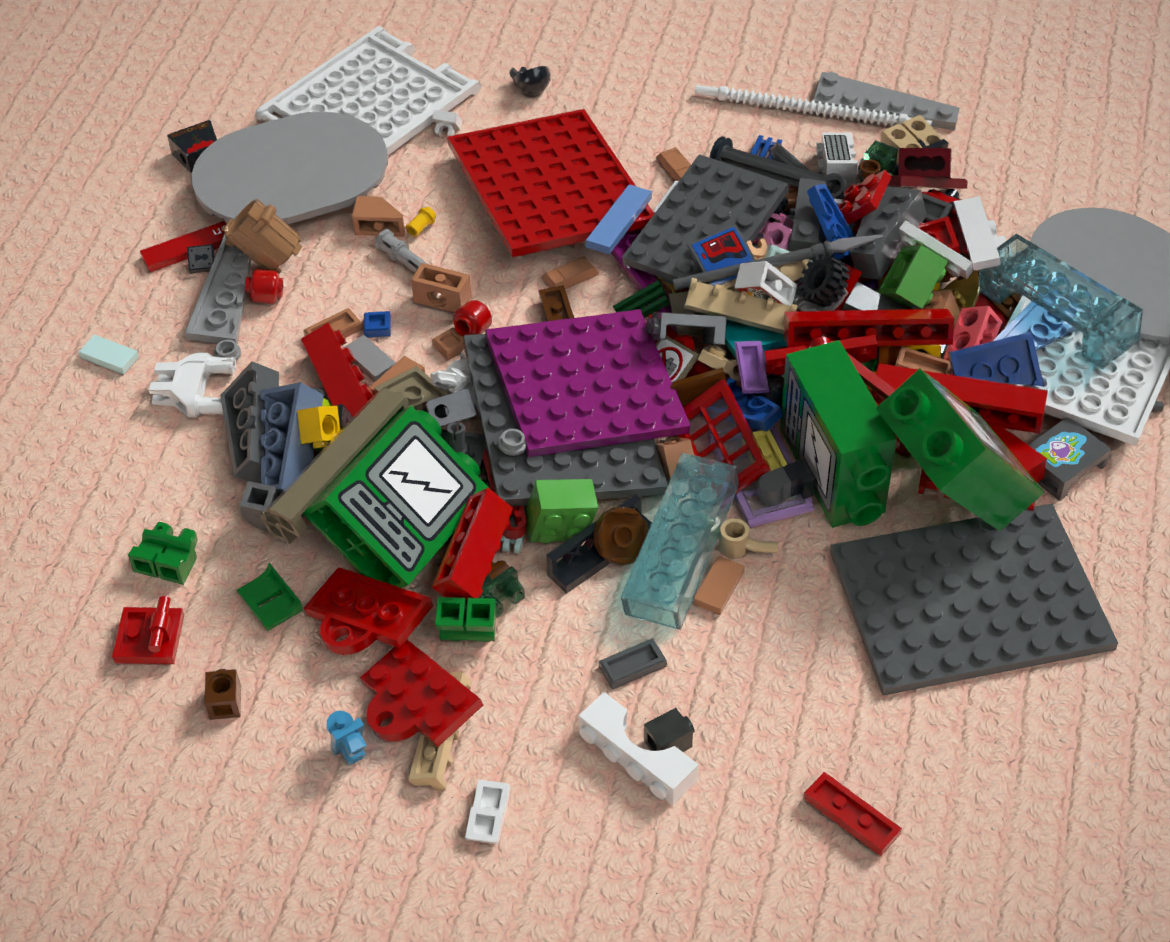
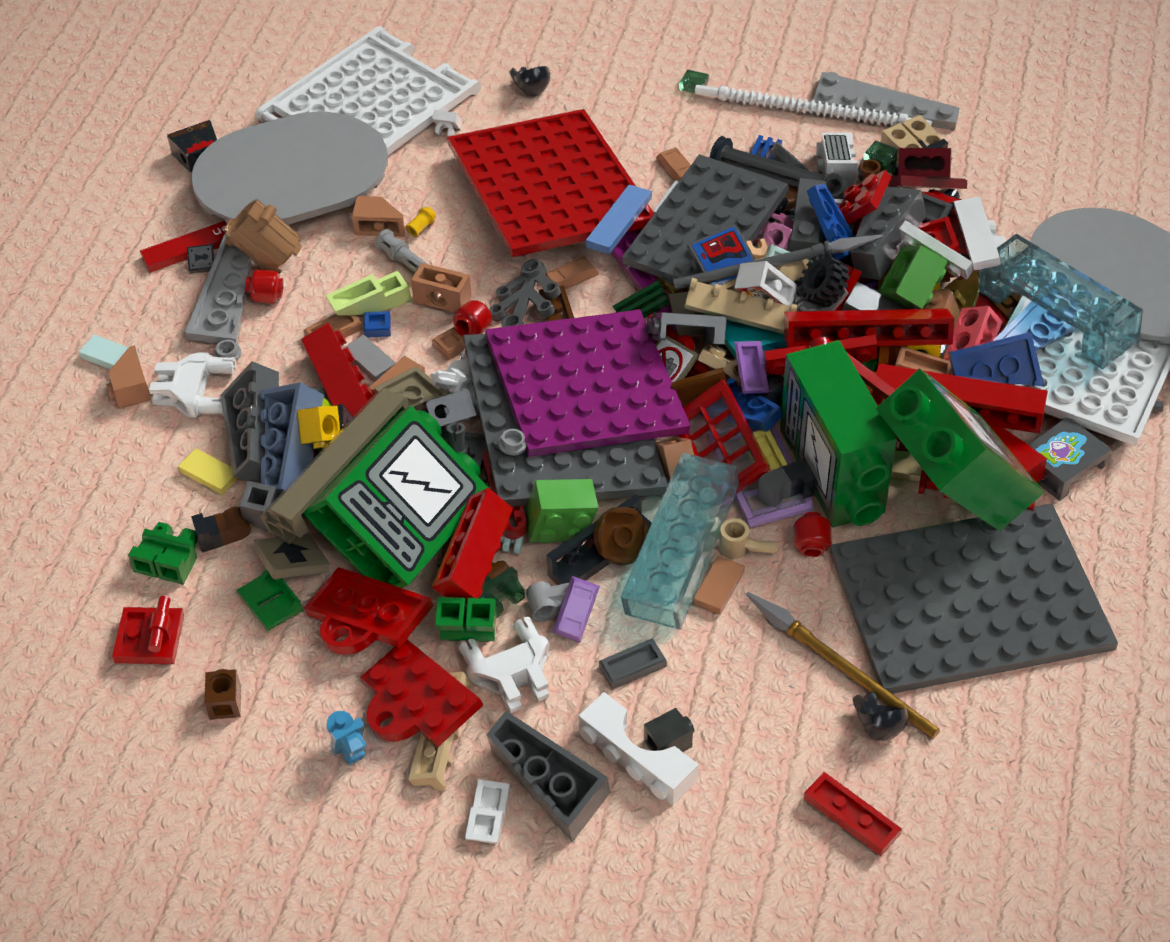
(128, 380): none -> nougat slope
(208, 471): none -> light yellow tile
(220, 528): none -> leg
(293, 559): none -> dark tan tile
(370, 295): none -> yellowish green slope
(512, 667): none -> white connector
(531, 272): none -> dark grey plant
(545, 600): none -> light grey piece
(553, 776): none -> dark grey wedge
(576, 609): none -> medium lavender tile
(691, 79): none -> clear green tile
(784, 621): none -> pearl gold piece
(812, 534): none -> red head
(878, 720): none -> black piece
(905, 467): none -> tan tile

